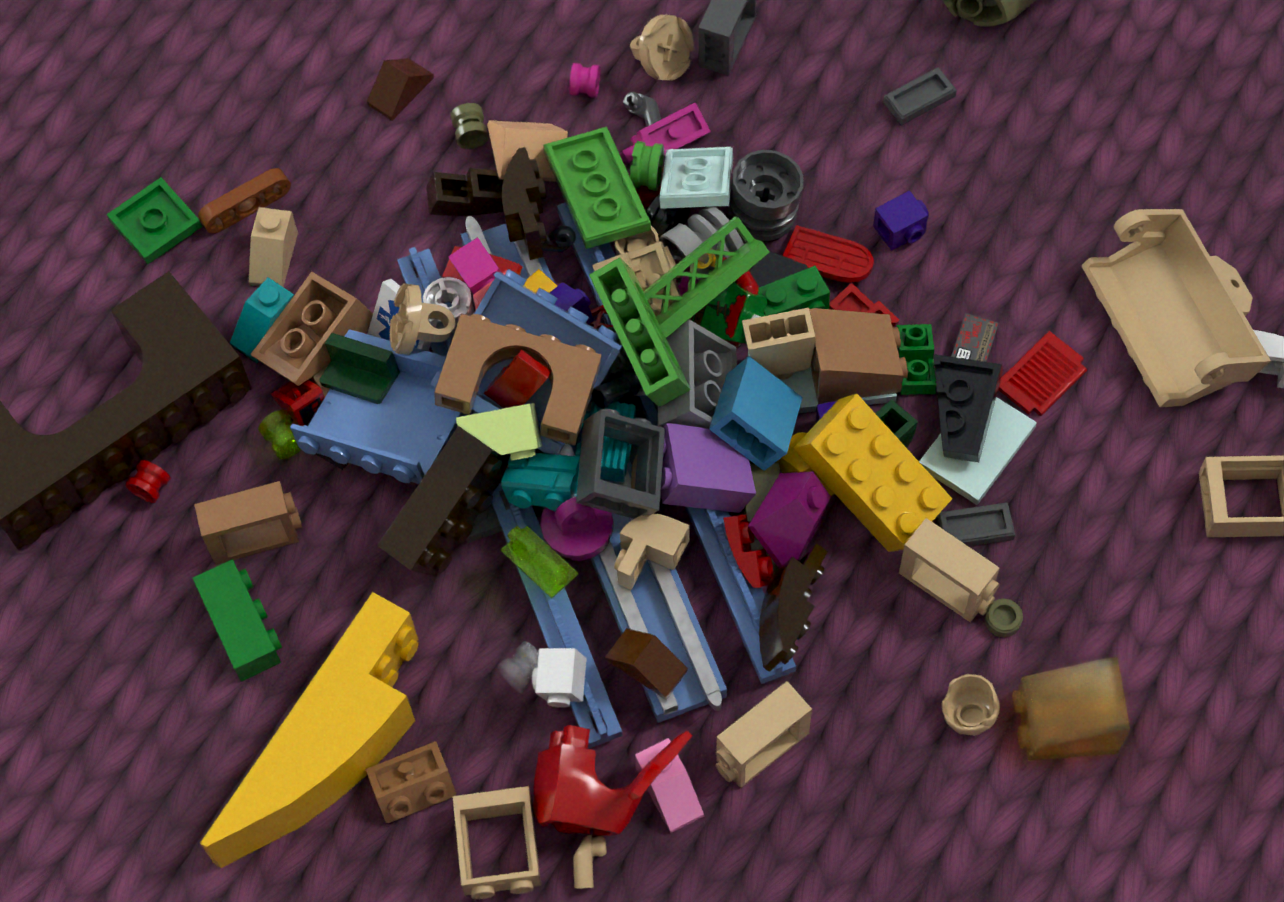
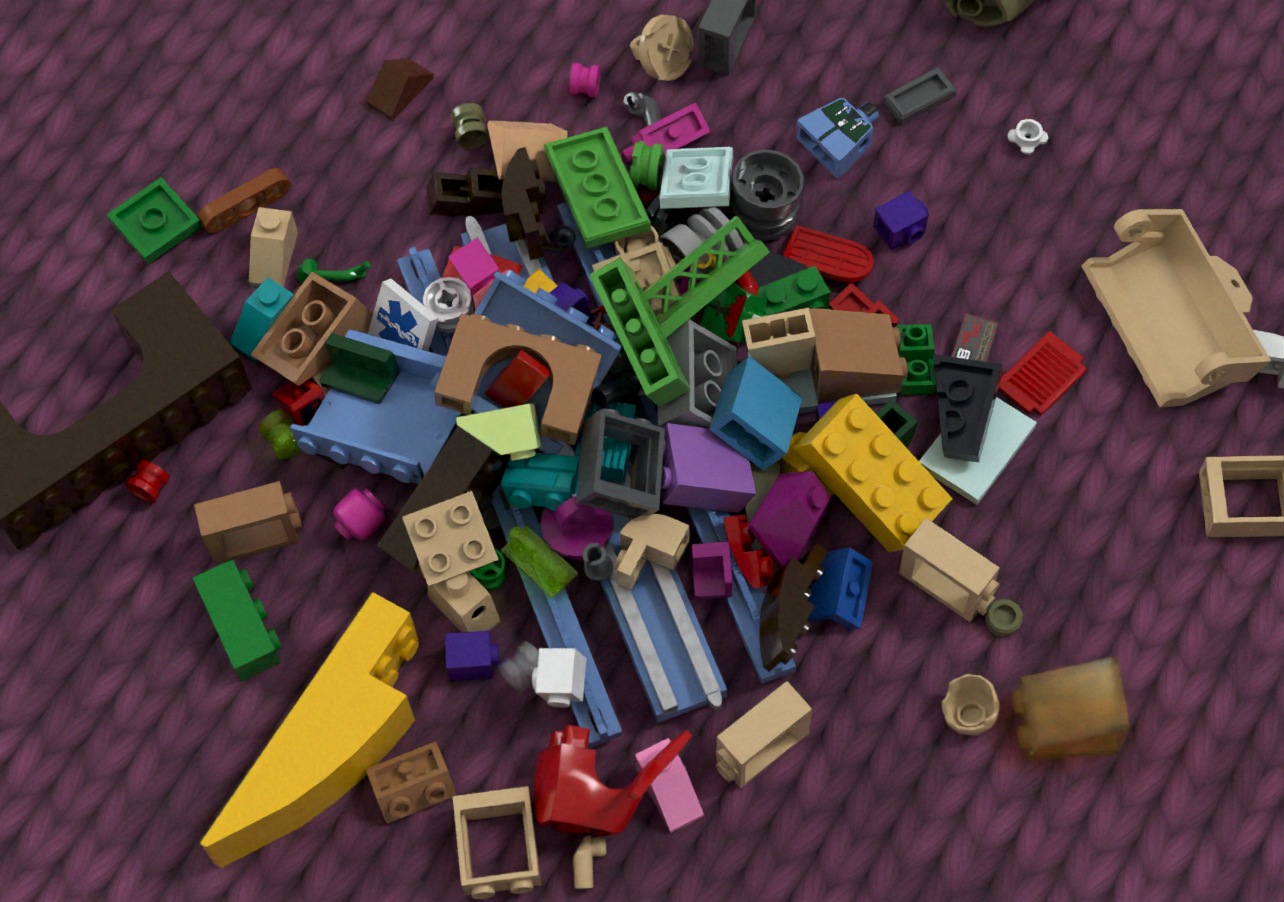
(311, 265): none -> green piece
(359, 514): none -> dark pink head
(412, 320): tan tile -> none
(450, 538): none -> tan hinge
(460, 598): none -> tan torso
(470, 655): none -> dark purple brick
(492, 581): none -> green wheel
(597, 563): none -> dark grey pin
(647, 661): reddish brown slope -> none
(712, 570): none -> magenta panel
(837, 134): none -> medium blue torso
(841, 588): none -> blue panel
(979, 524): dark grey tile -> none
(1028, 128): none -> white plate

